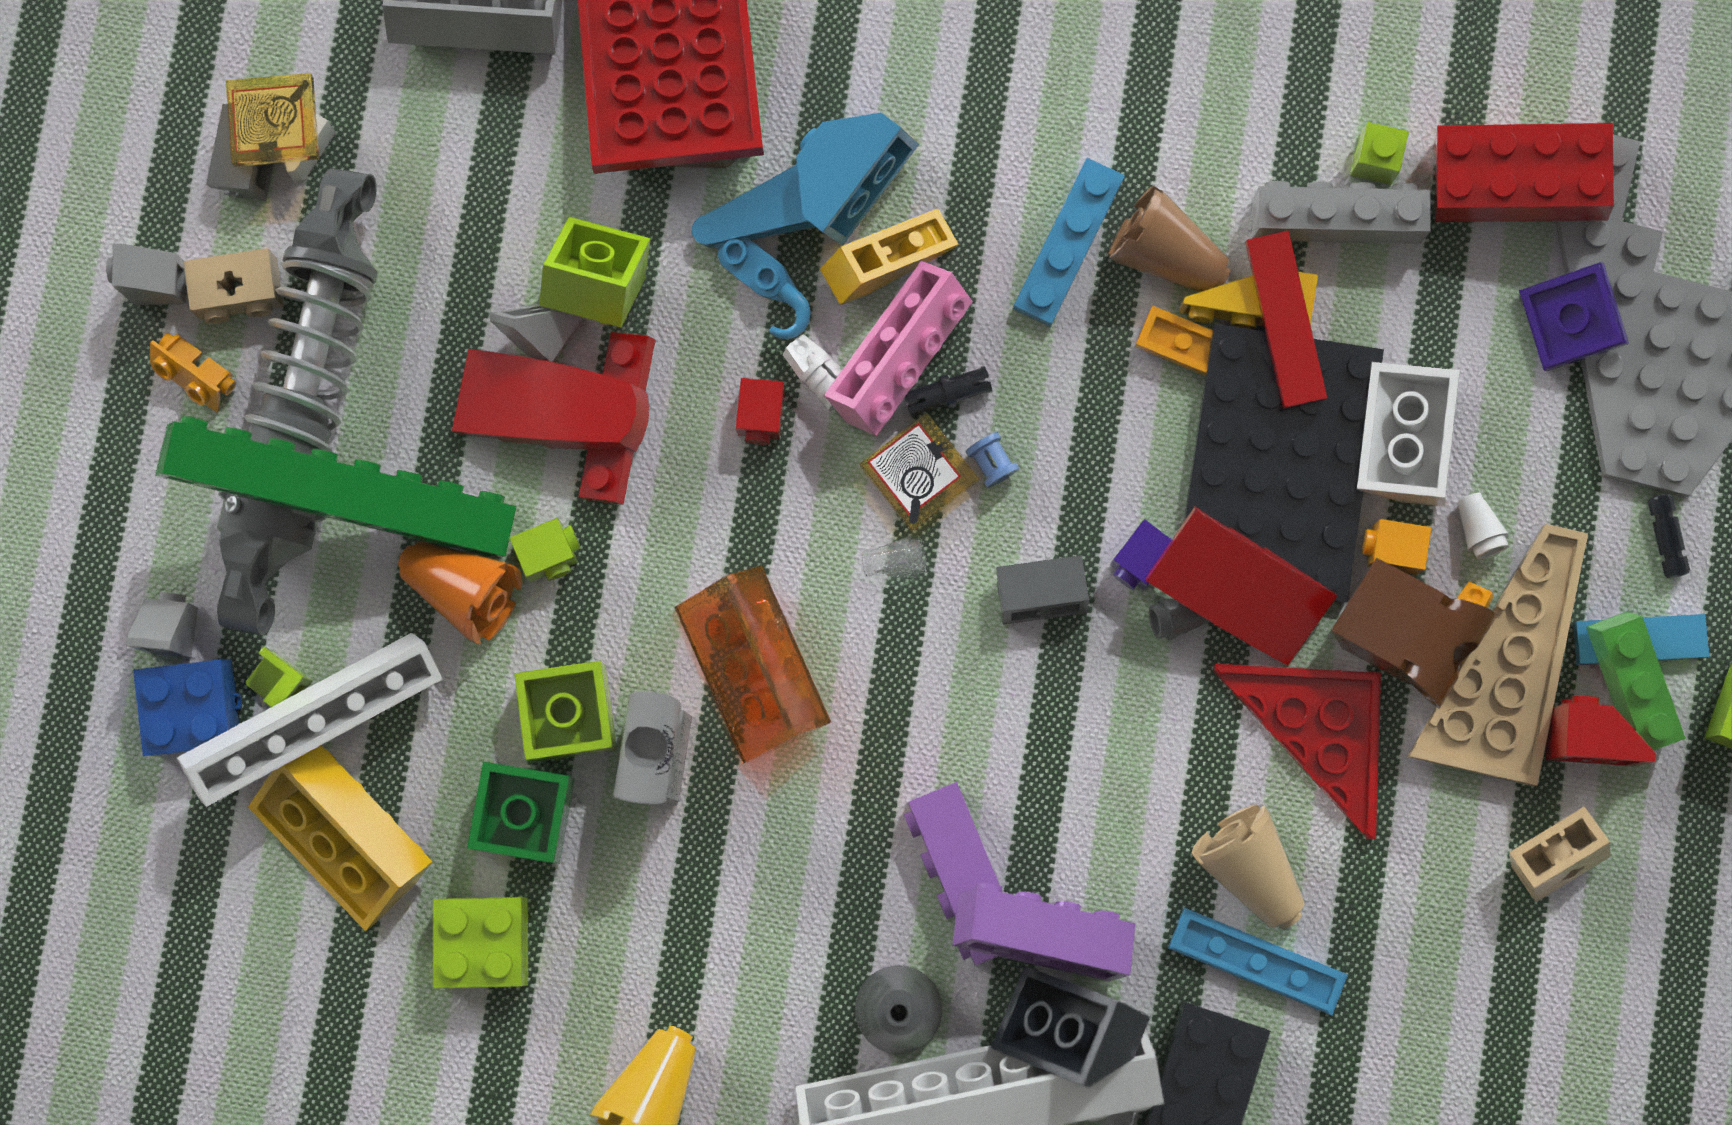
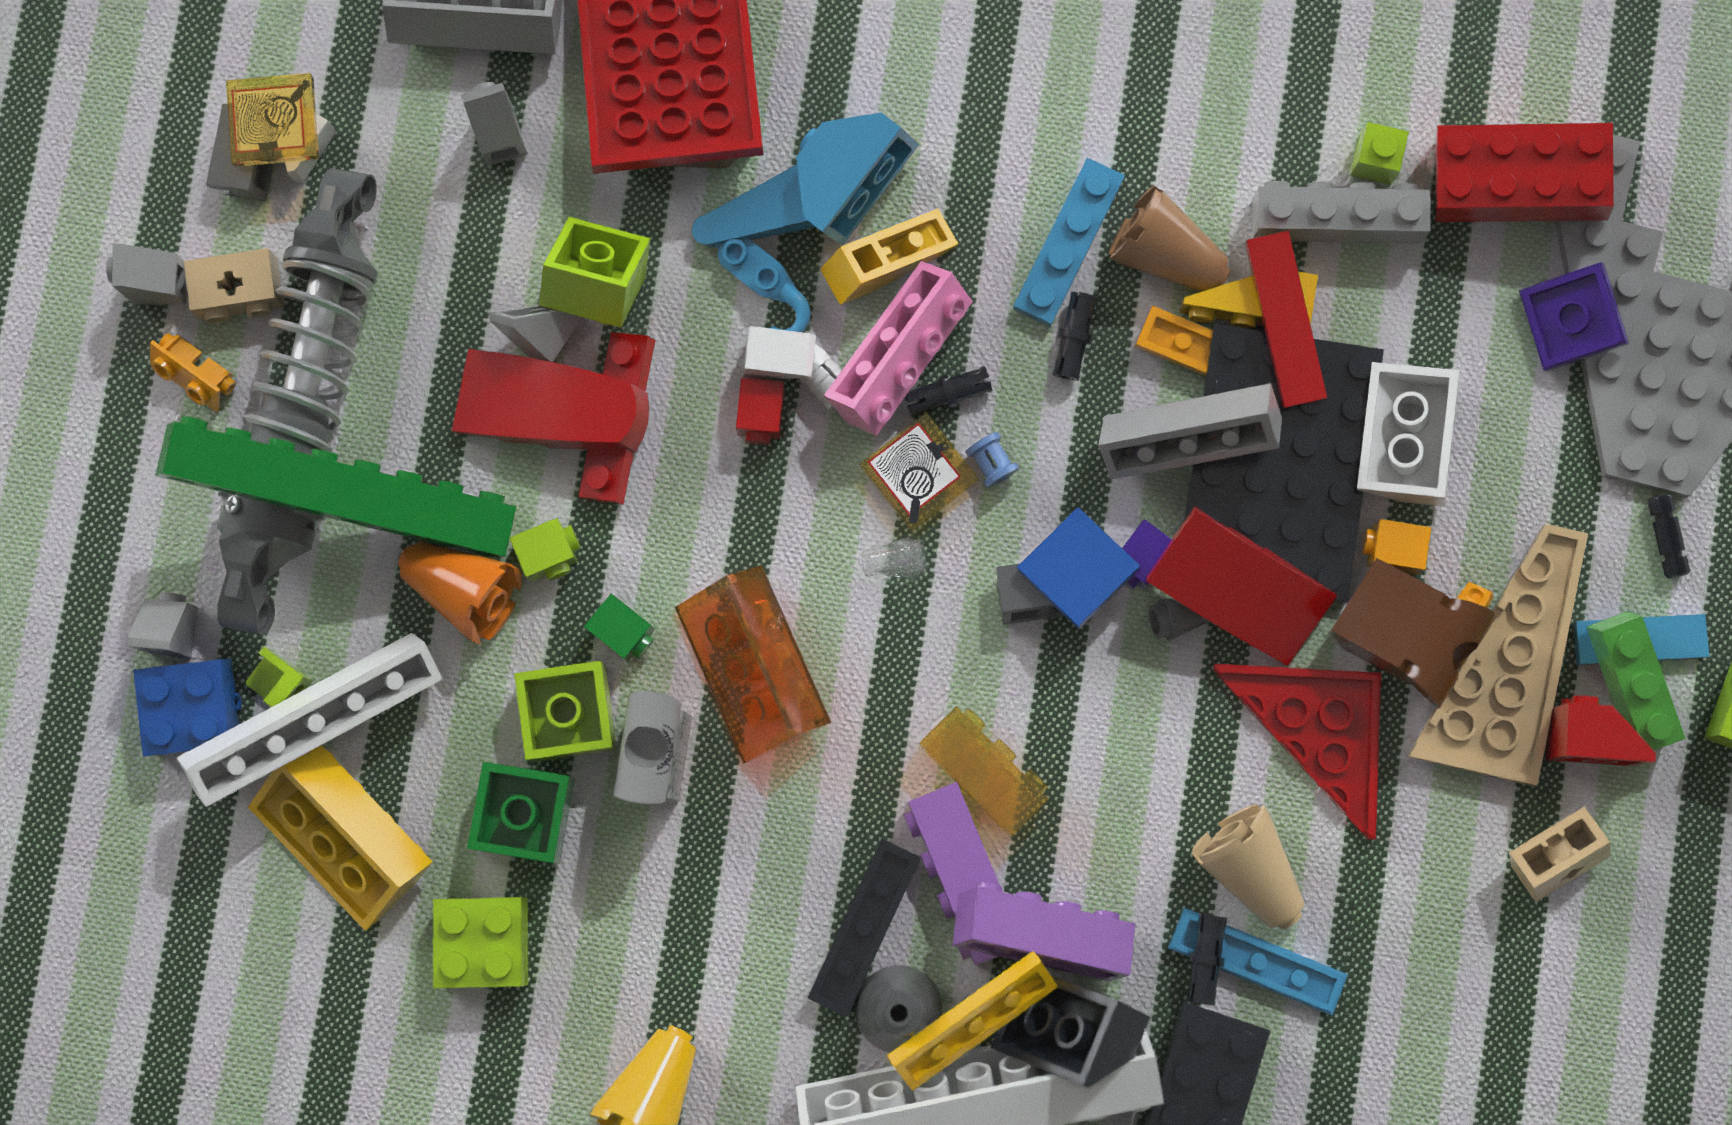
(494, 122): none -> light grey slope
(621, 629): none -> green brick
(778, 354): none -> white slope
(864, 927): none -> black plate
(972, 1021): none -> yellow plate
(985, 770): none -> clear yellow brick
(1074, 336): none -> black pin
(1078, 568): none -> blue tile
(1190, 431): none -> light grey brick
(1207, 959): none -> black pin
(1481, 527): white cone -> none

